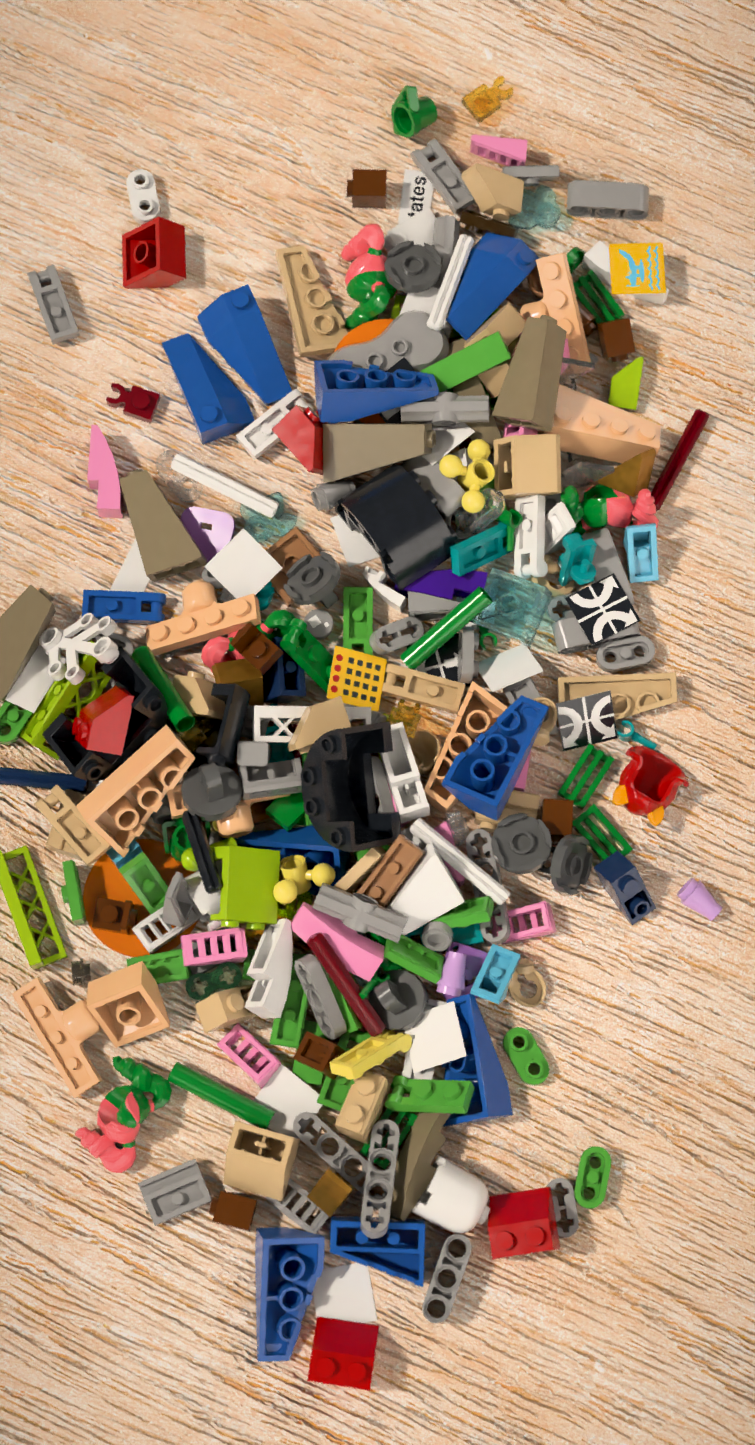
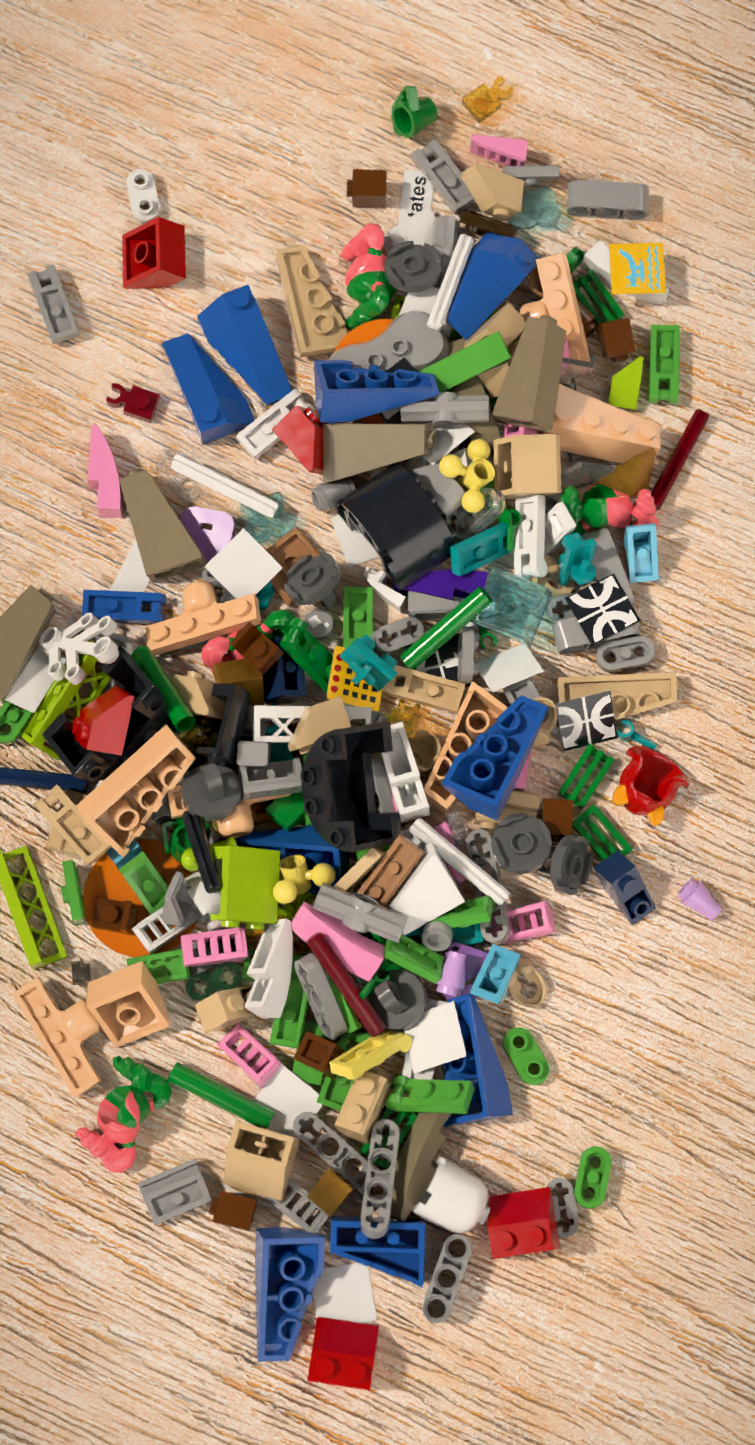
(368, 665): none -> teal hips
(664, 363): none -> bright green plate

